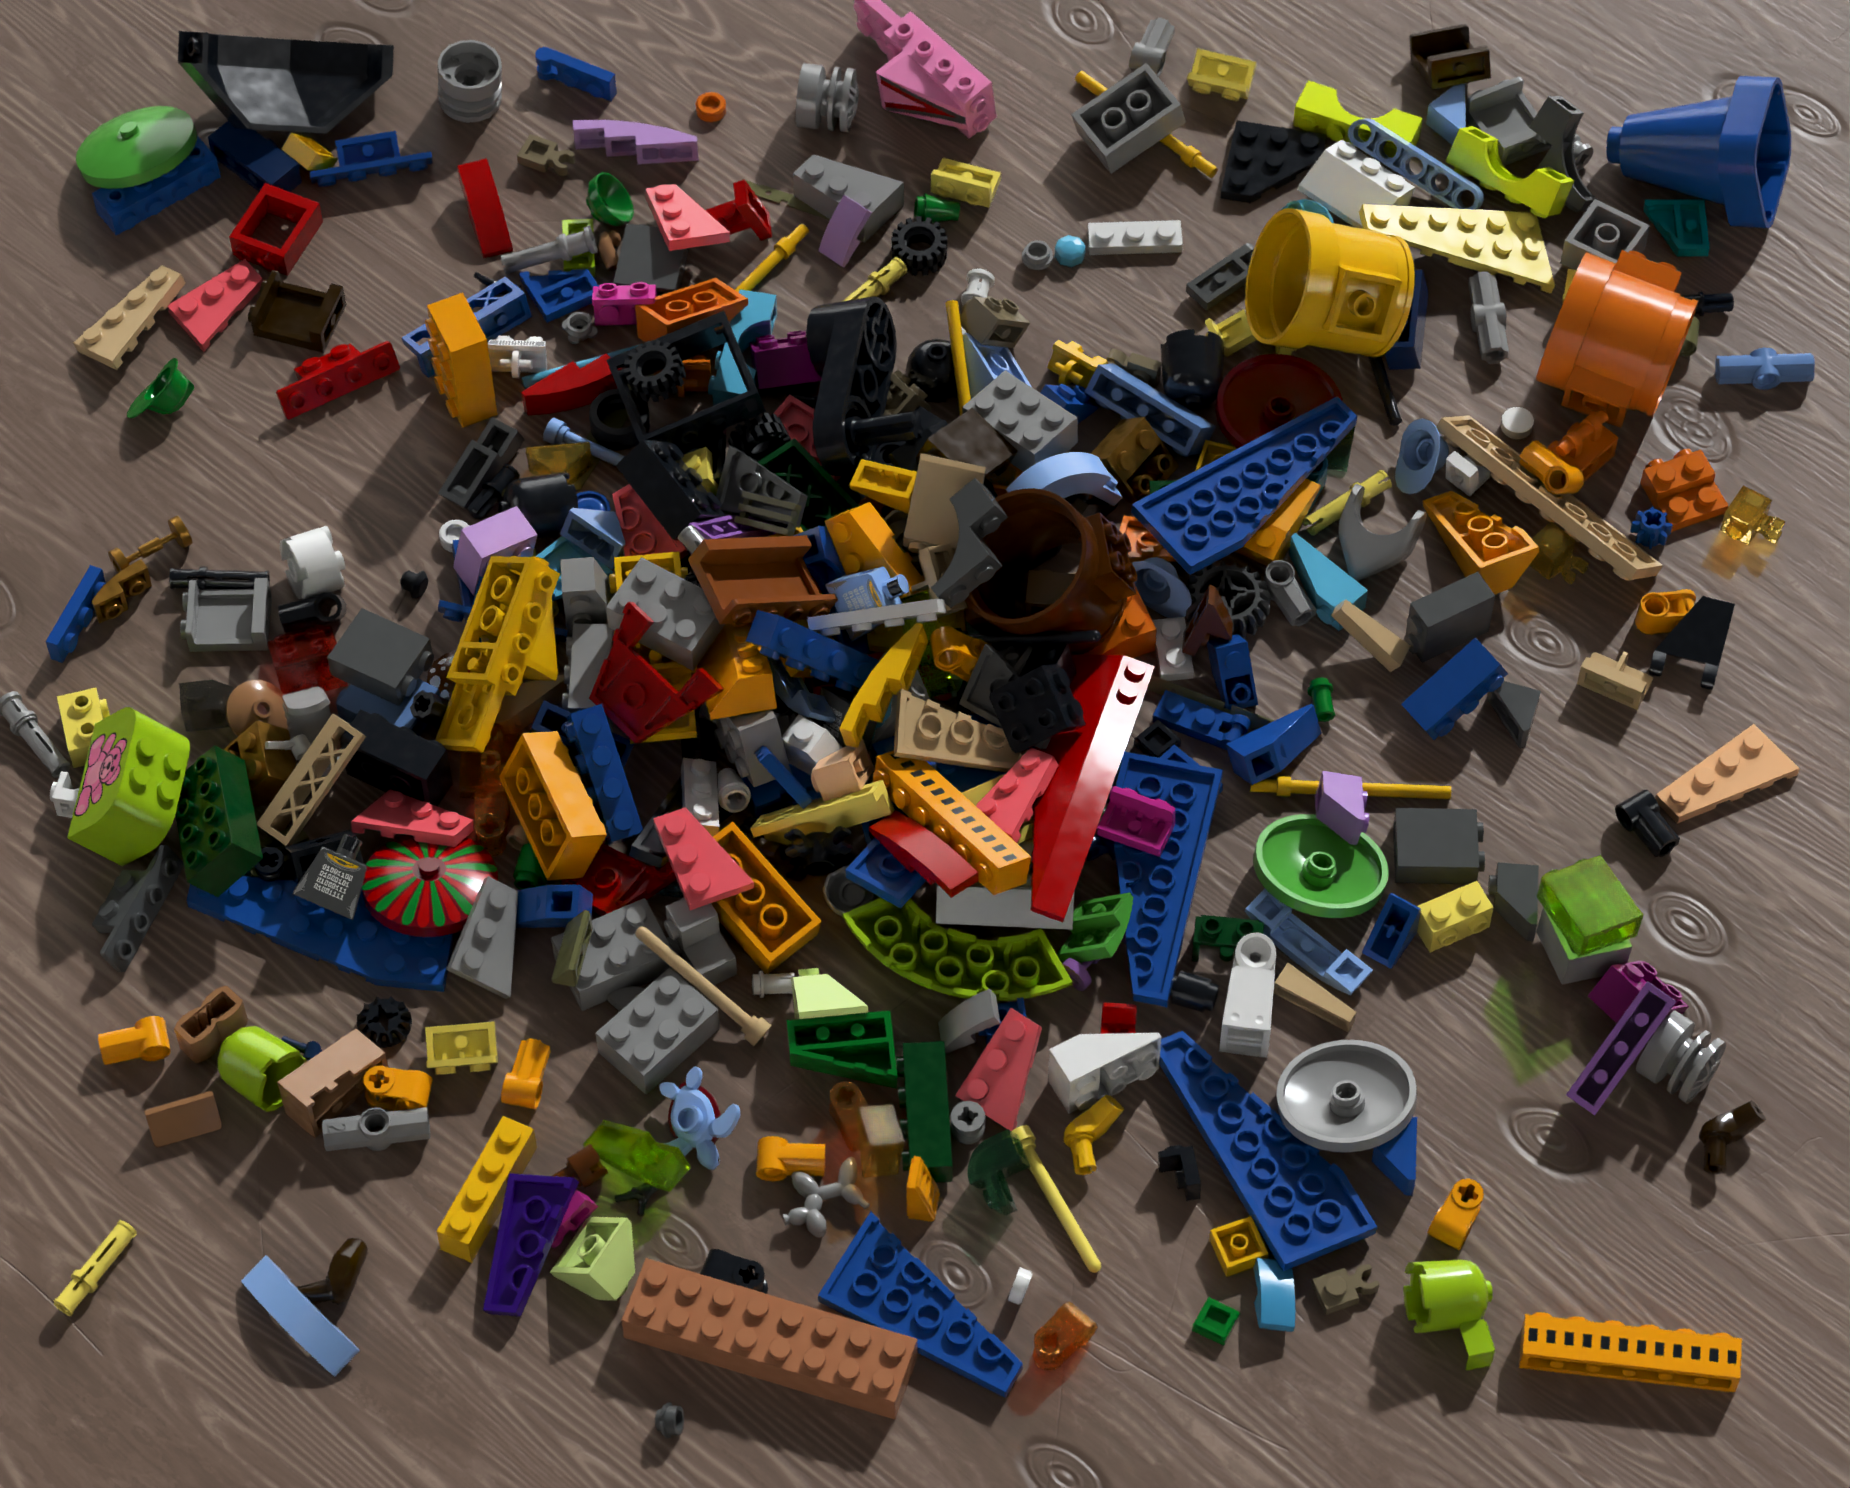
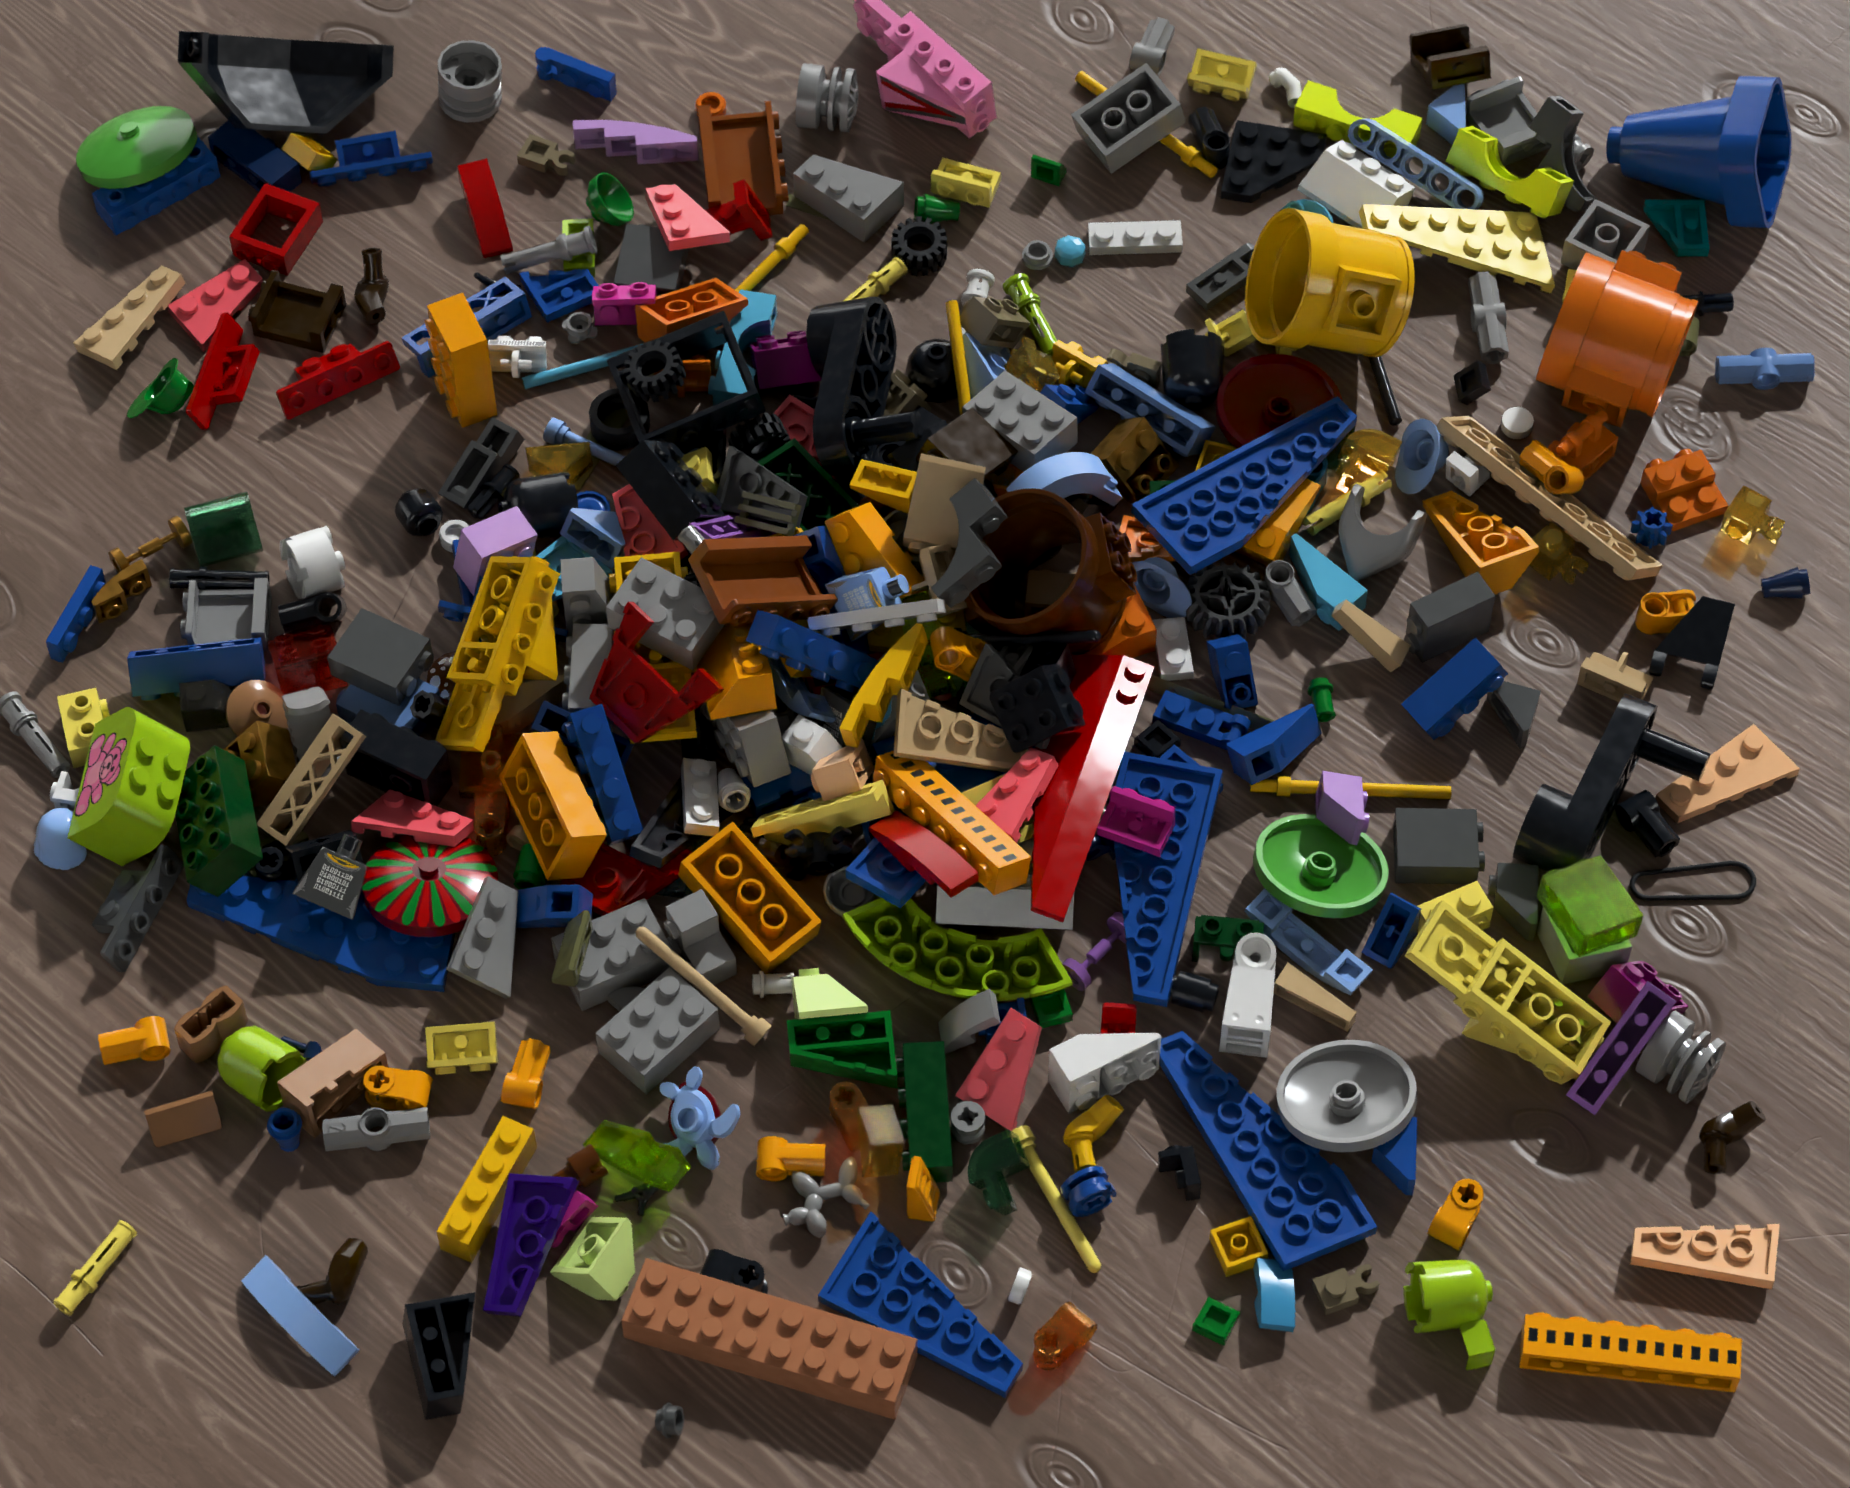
(52, 843): none -> light blue hair
(162, 669): none -> blue brick
(223, 372): none -> red bracket
(223, 529): none -> clear green brick
(285, 1128): none -> blue cone
(298, 745): white hand -> none
(372, 287): none -> dark brown arm
(398, 1026): black gear -> none
(414, 583): black piece -> none
(418, 512): none -> black head
(438, 1350): none -> black wedge
(569, 387): red slope -> none
(606, 248): medium nougat arm -> none
(699, 861): coral wing -> none
(741, 149): none -> dark orange panel
(783, 776): blue tile -> none
(843, 229): lavender slope -> none
(1029, 307): none -> lime pin
(1032, 365): none -> clear yellow brick
(1047, 170): none -> green slope
(1052, 1009): none -> green plate
(1088, 1191): none -> blue wheel
(1097, 928): bright green slope -> none
(1208, 619): reddish brown slope -> none
(1210, 137): none -> black piece
(1289, 82): none -> white arm
(1365, 451): none -> clear yellow brick
(1408, 348): dark blue brick -> none
(1472, 382): none -> black plate
(1508, 996): none -> light yellow wedge
(1568, 826): none -> black beam
(1693, 897): none -> black piece
(1721, 1254): none -> light nougat wing
(1788, 584): none -> dark blue cone

